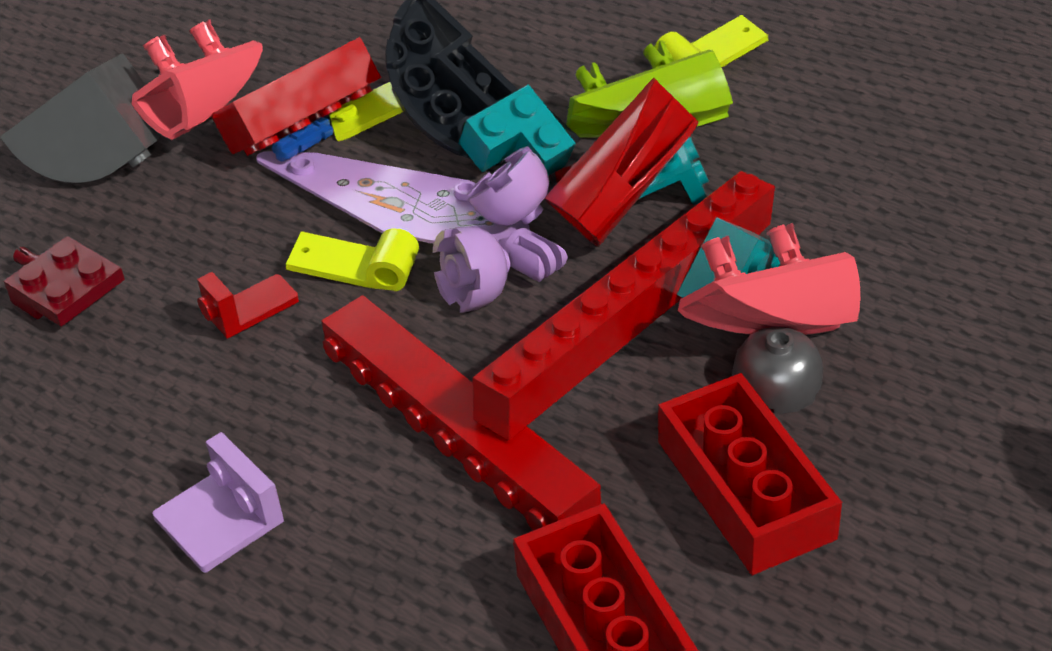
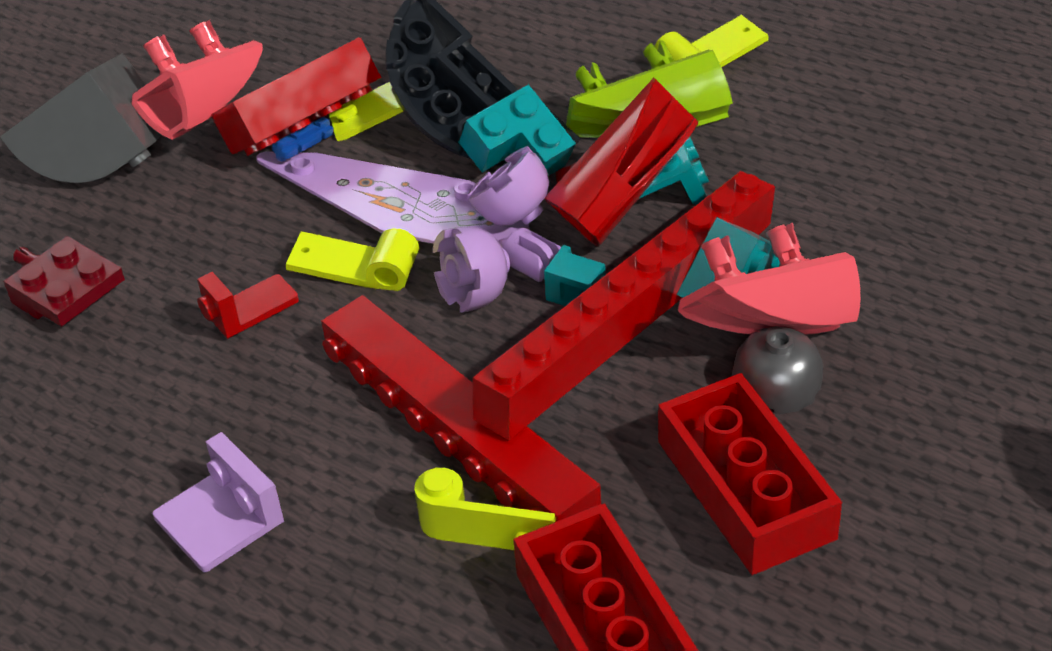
(450, 518): none -> neon yellow door
(570, 276): none -> teal brick

